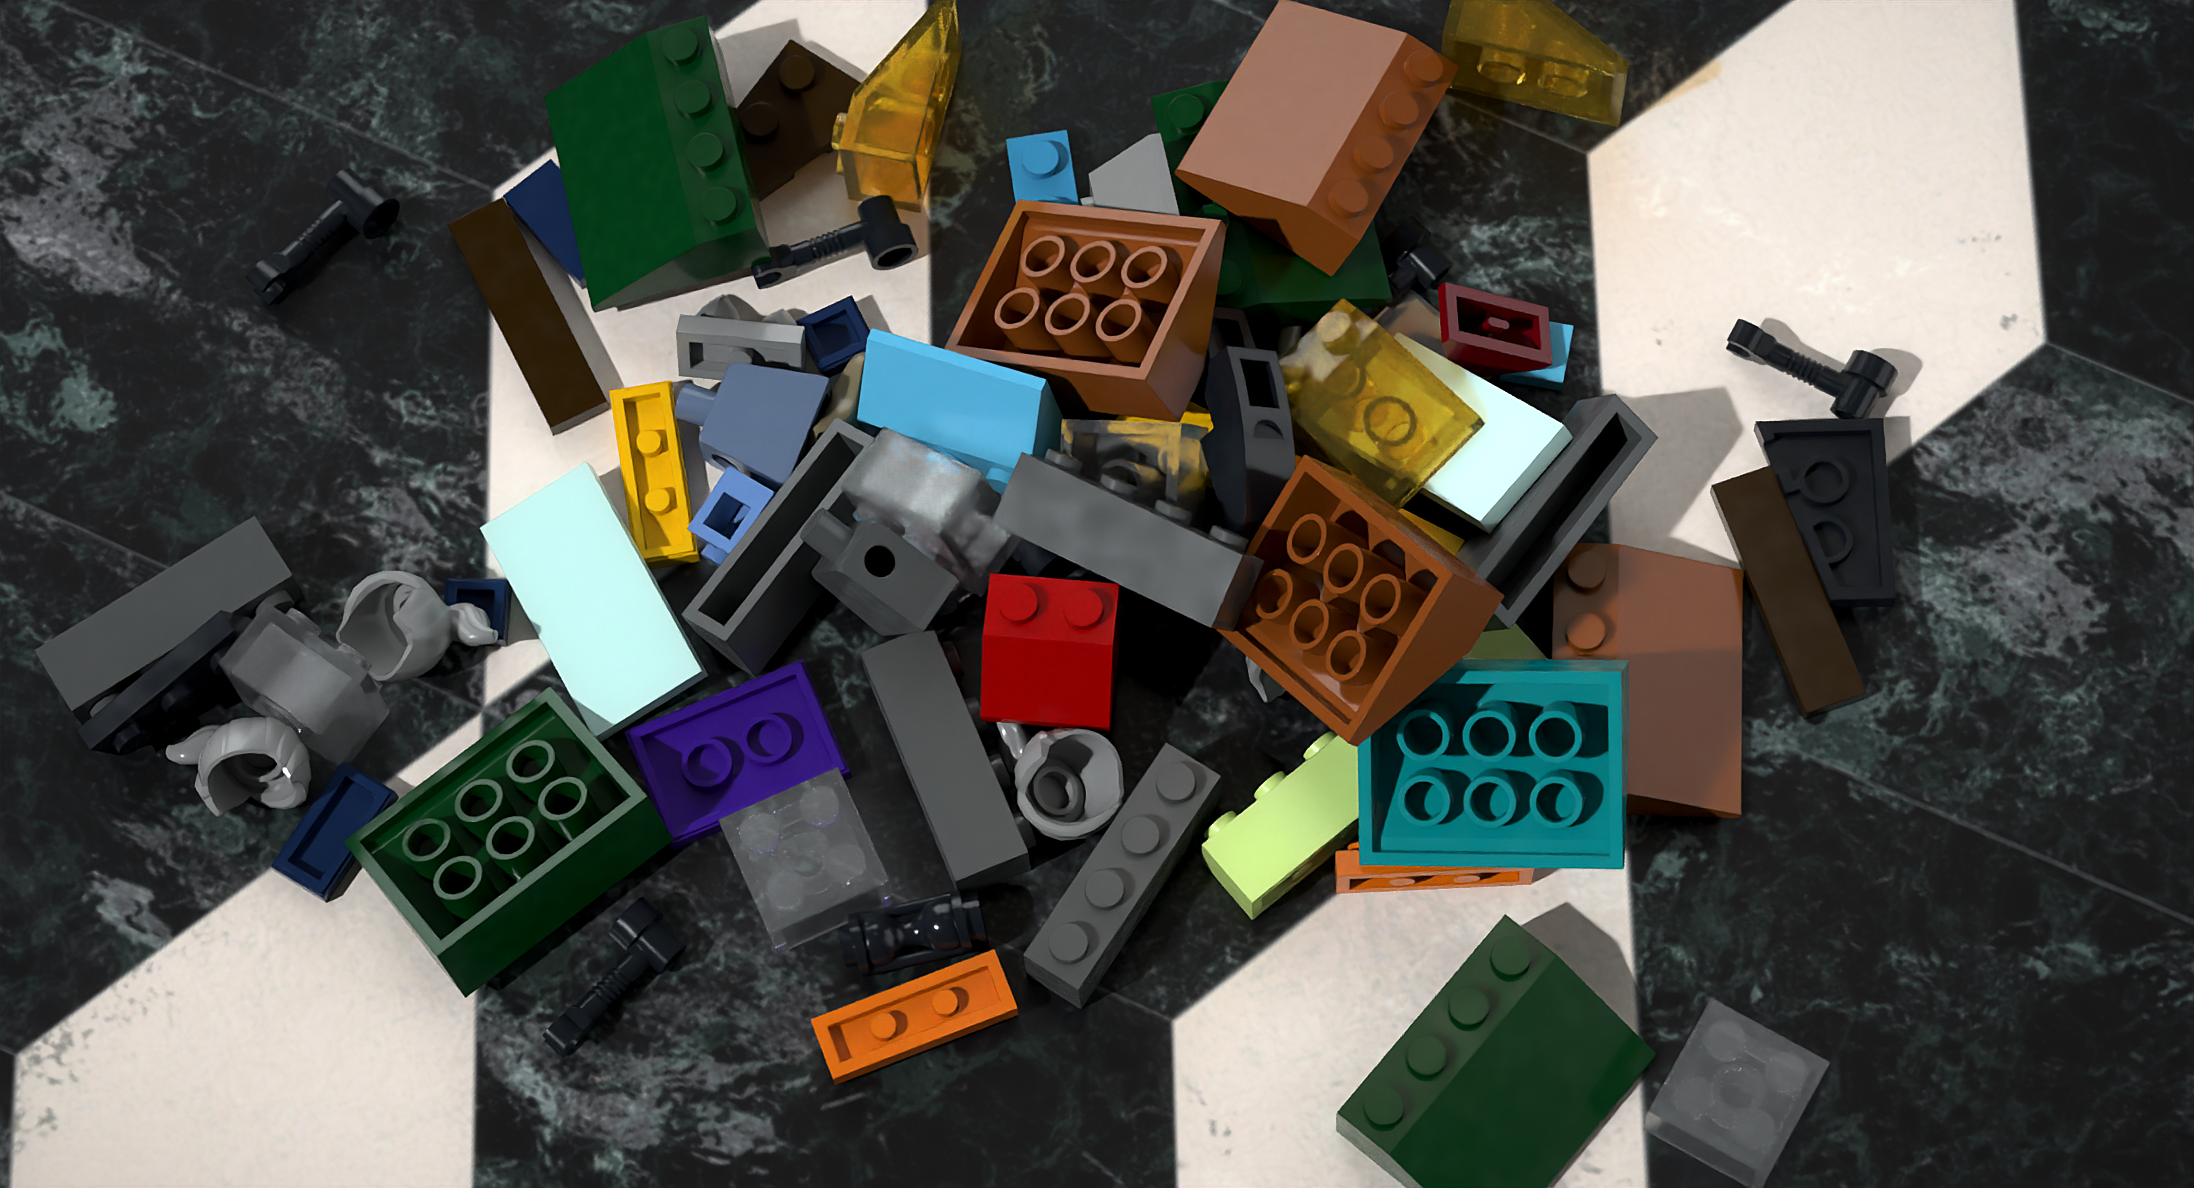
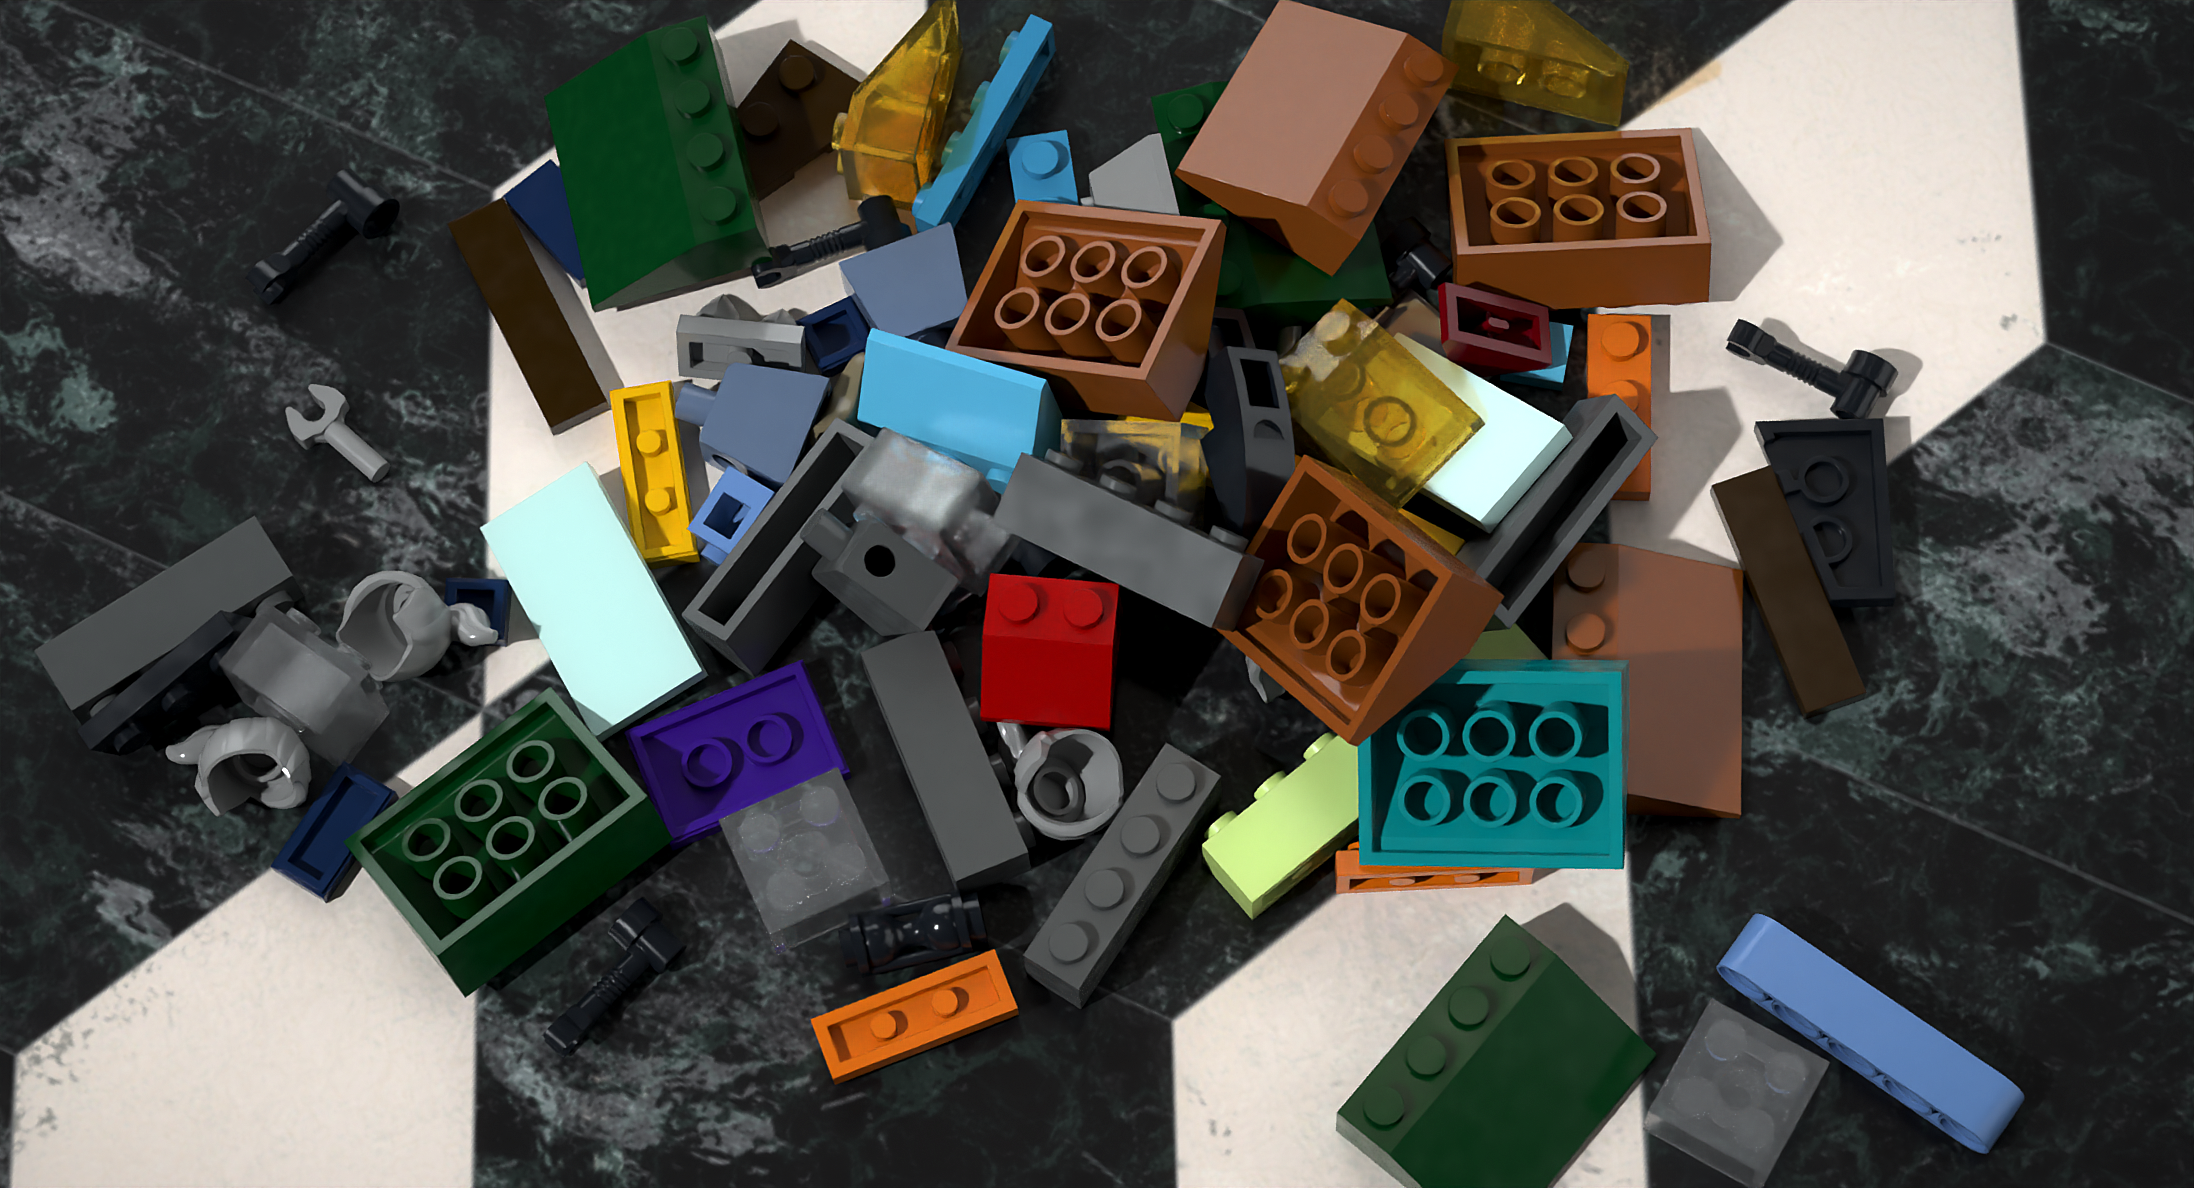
(332, 430): none -> light grey bar
(910, 286): none -> sand blue torso
(993, 115): none -> dark azure plate
(1579, 218): none -> dark orange slope
(1622, 366): none -> orange plate
(1871, 1033): none -> medium blue beam

